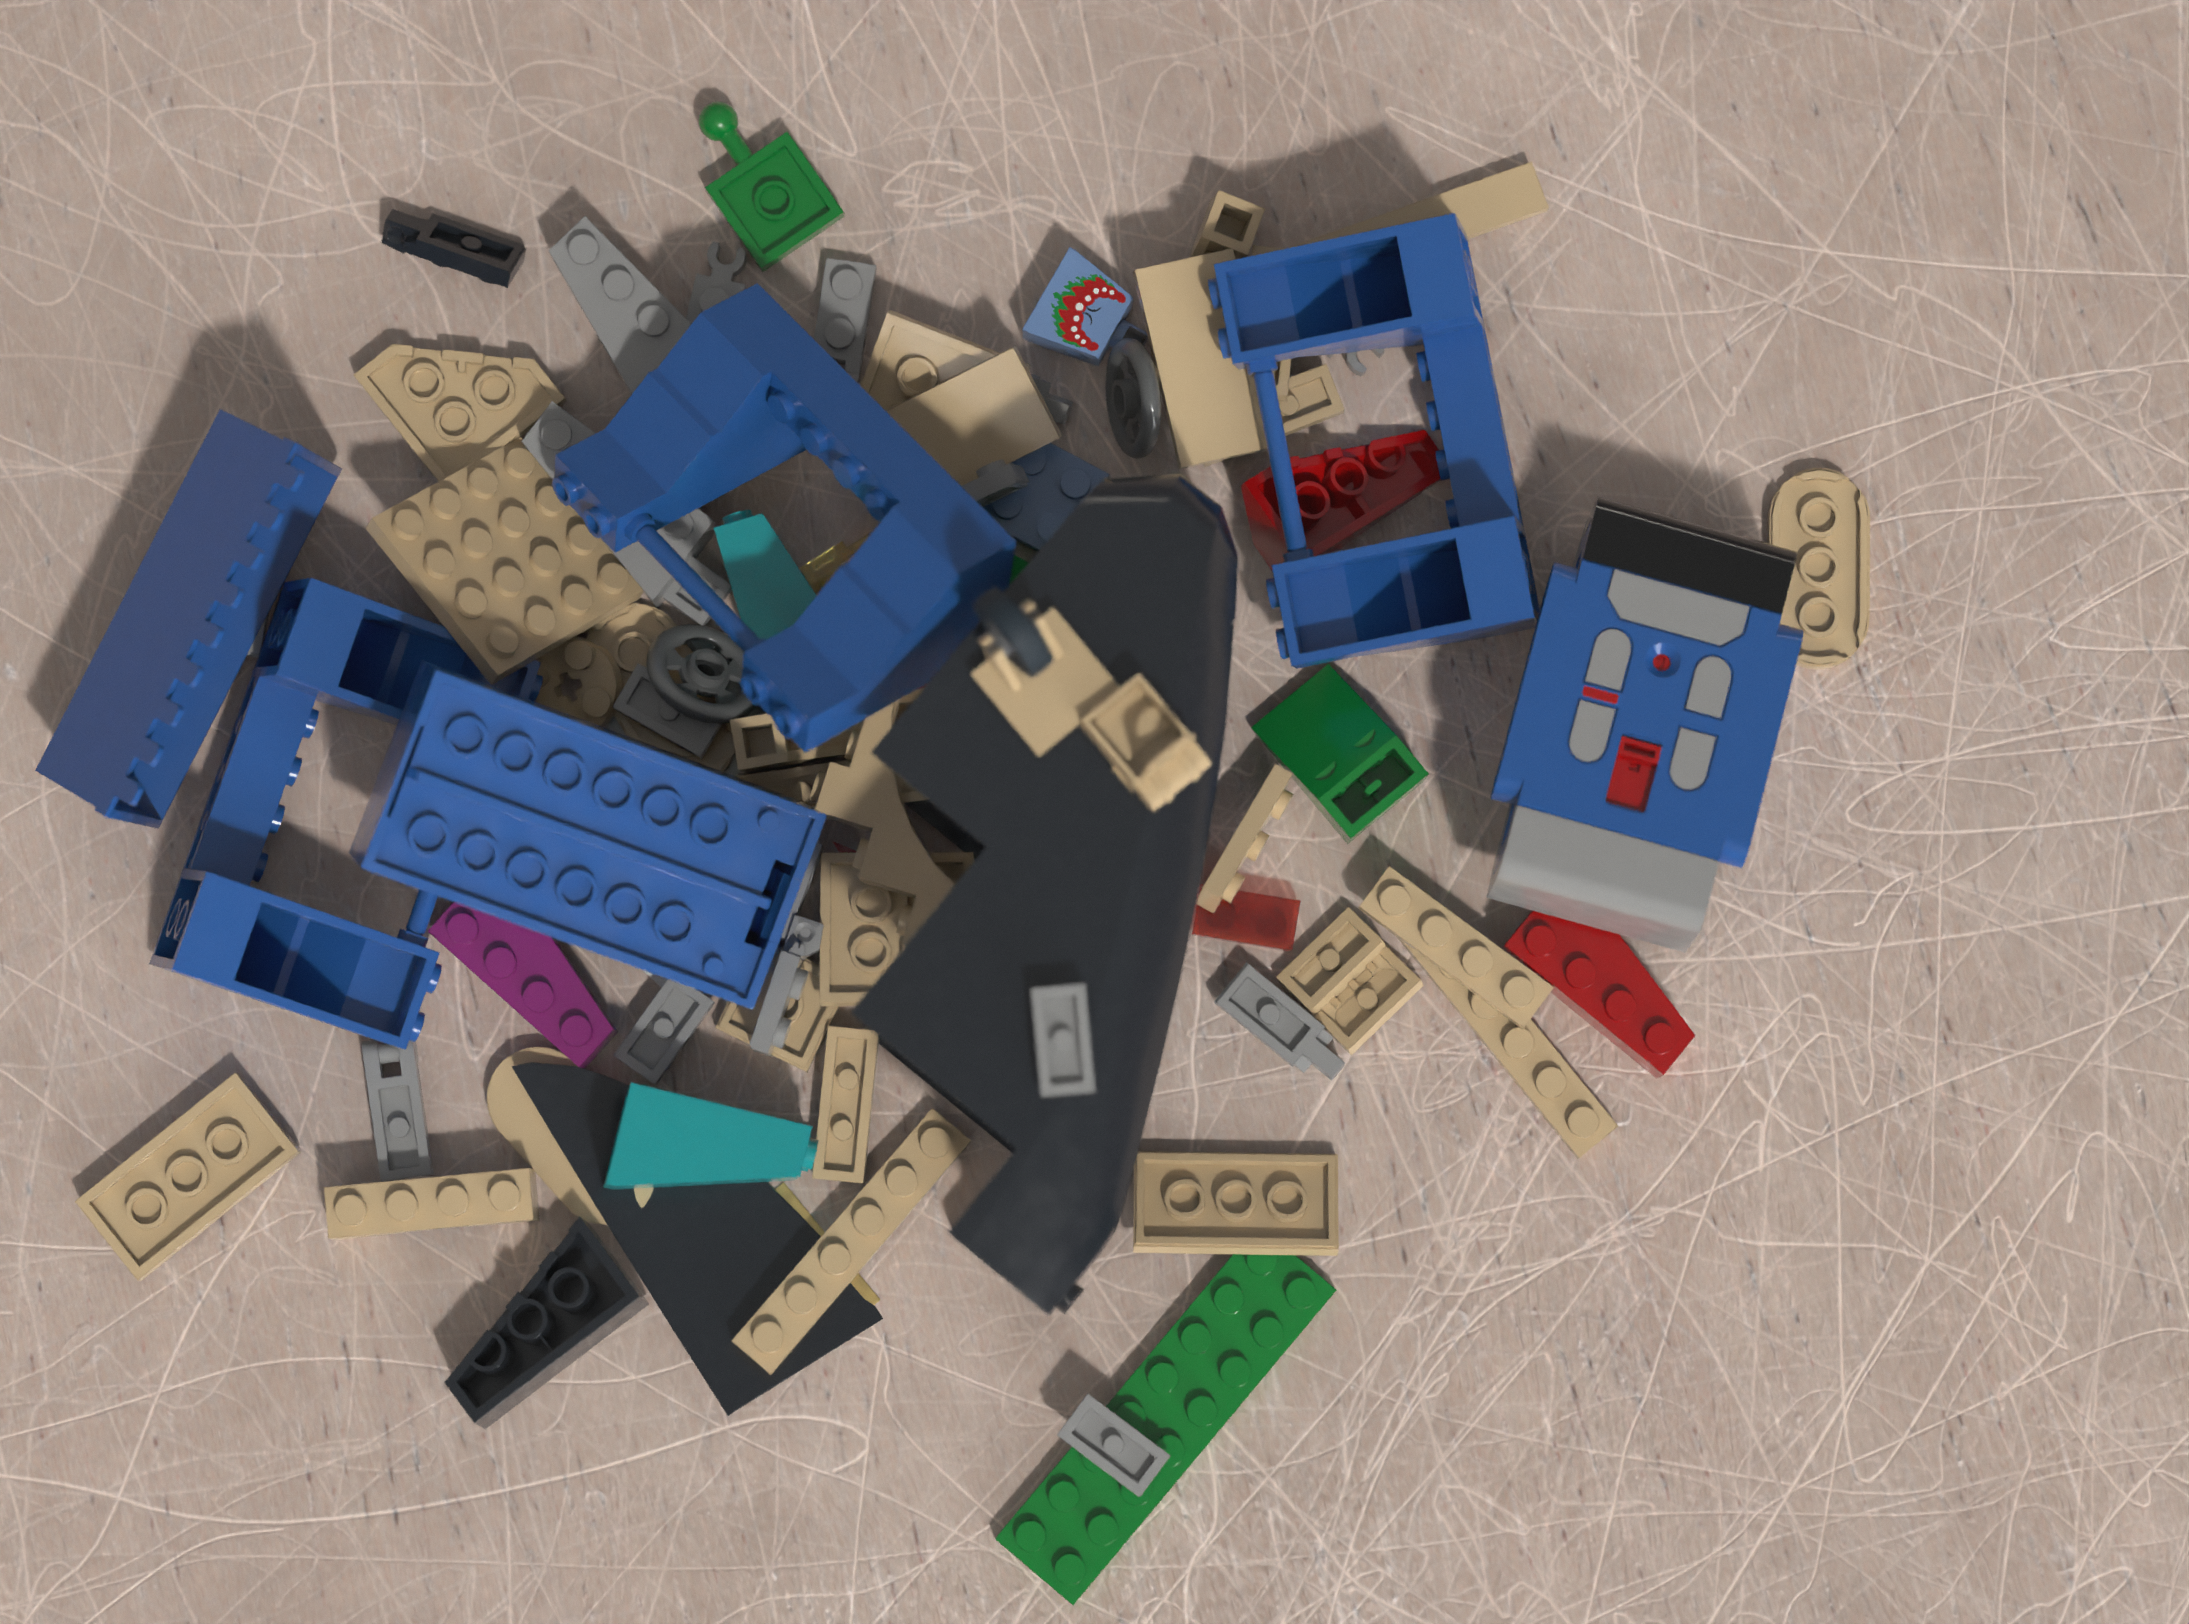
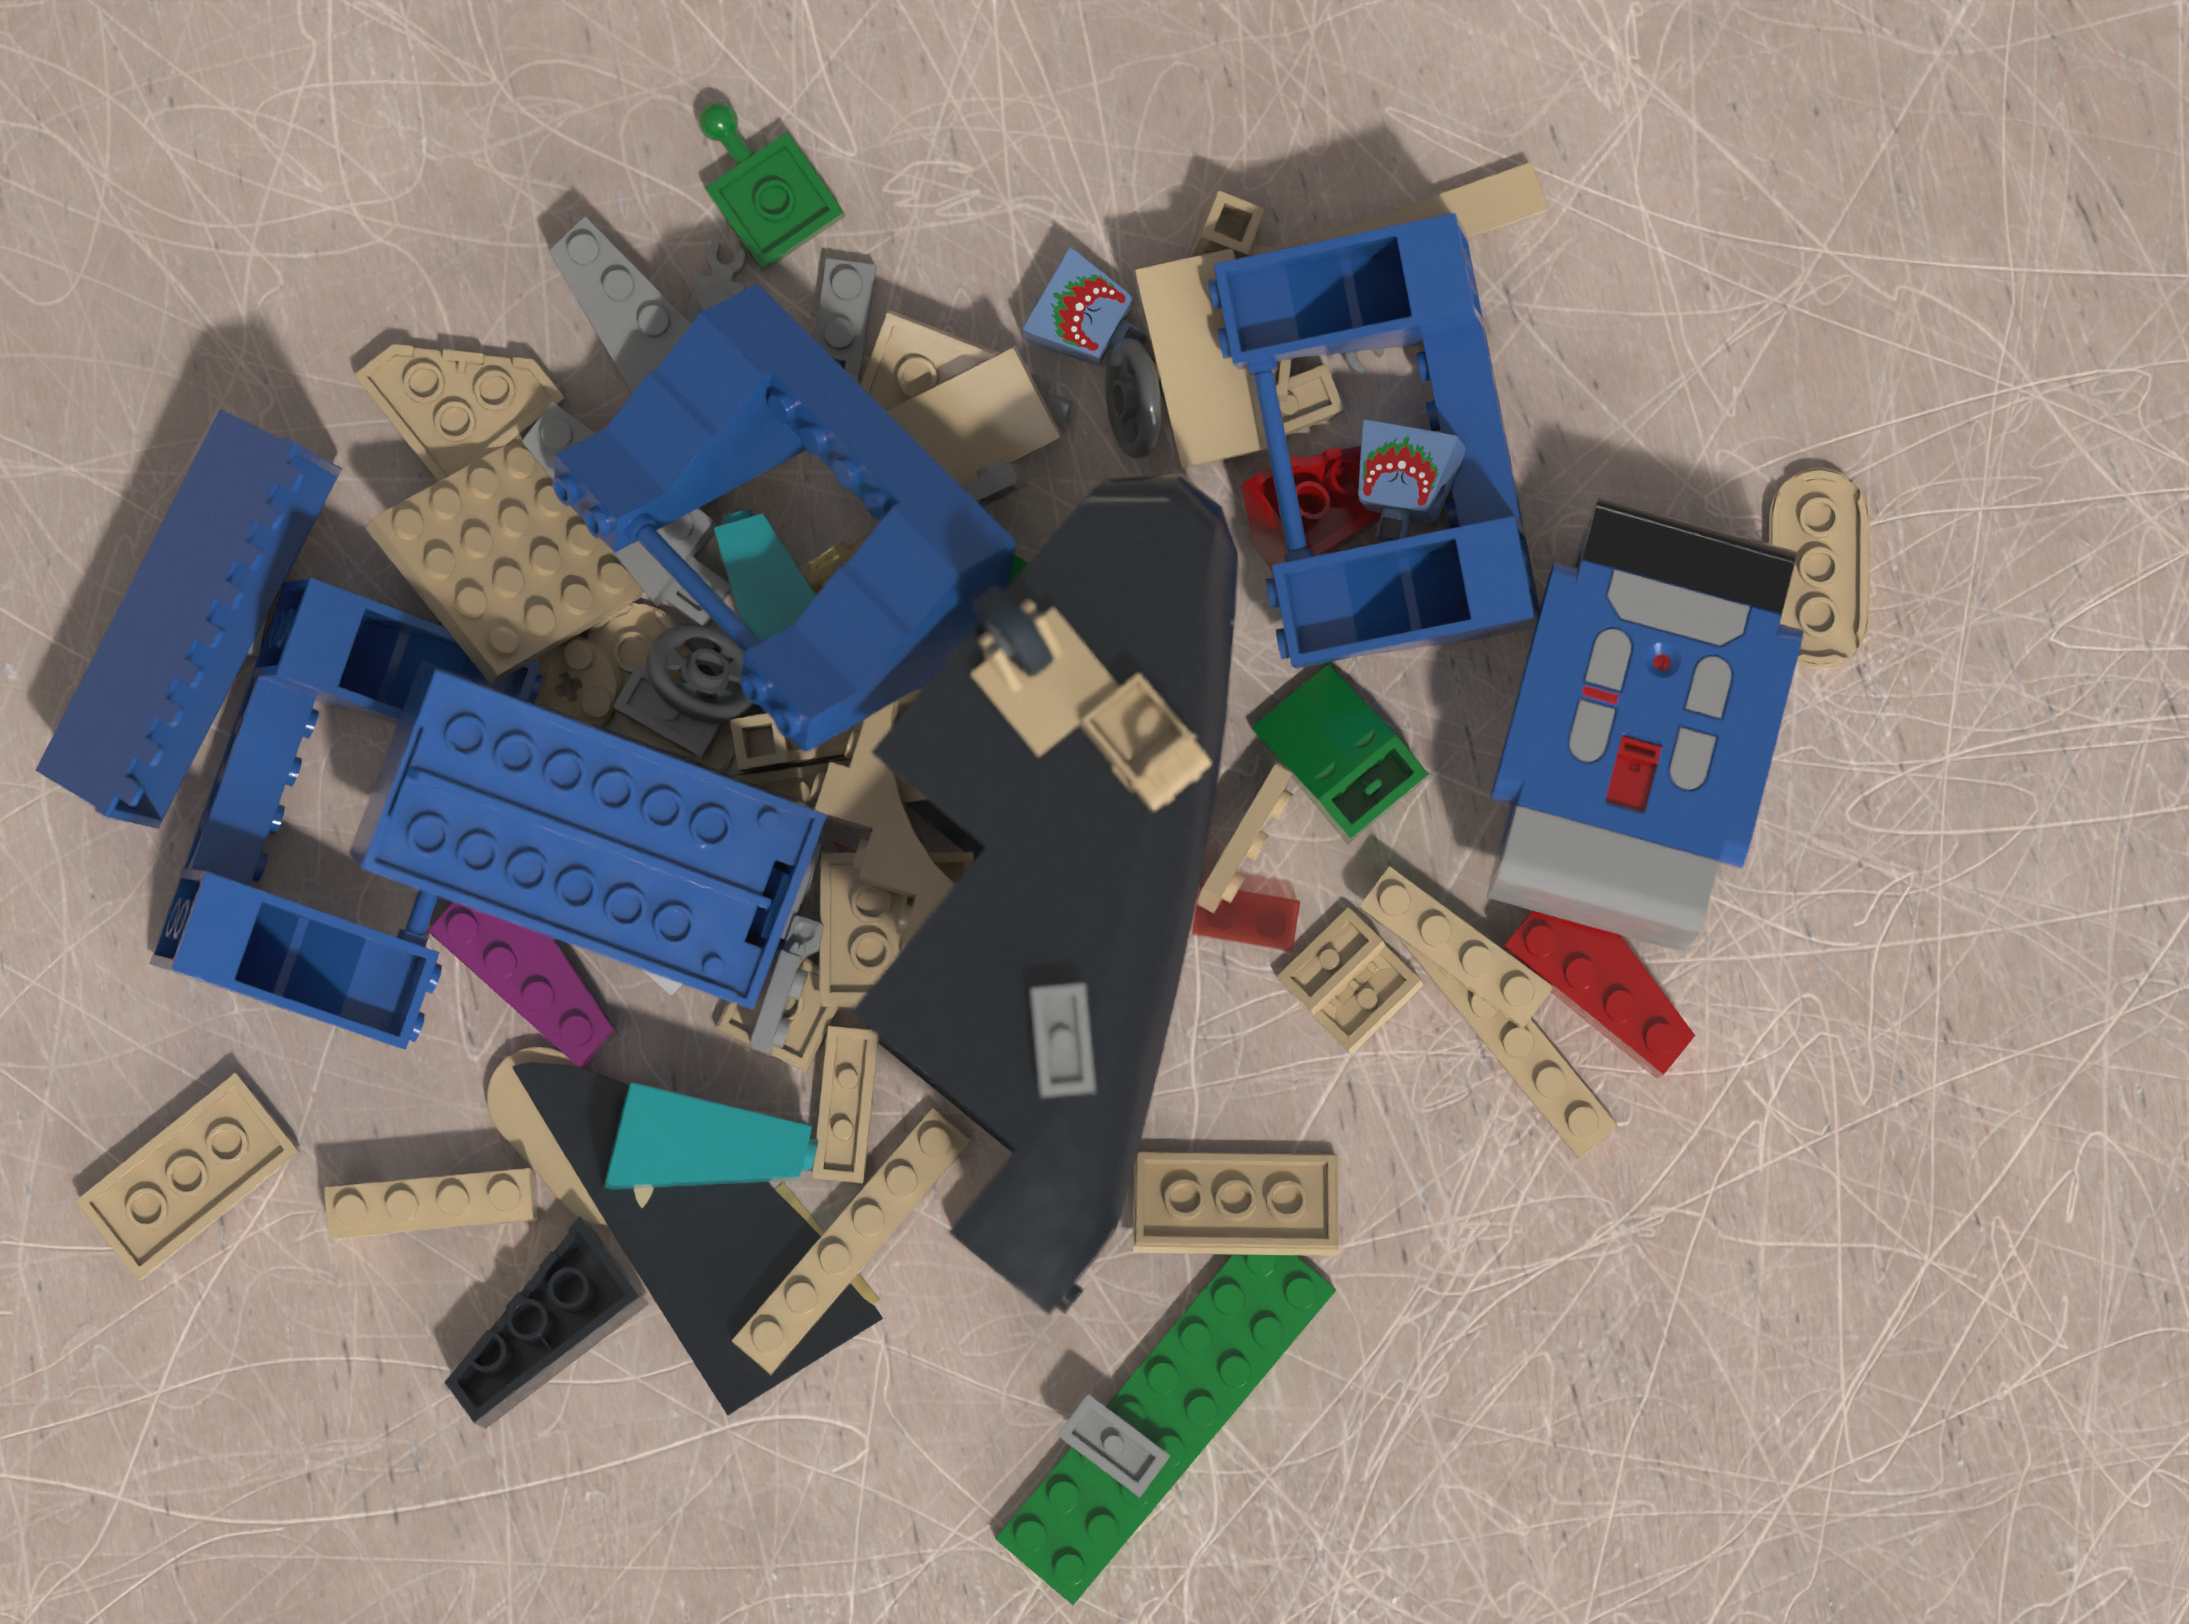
(397, 1112): light grey plate -> none
(455, 246): black hinge -> none
(663, 1030): light grey plate -> none
(1054, 491): medium blue plate -> none
(1279, 1022): light grey hinge -> none
(1406, 474): none -> medium blue torso

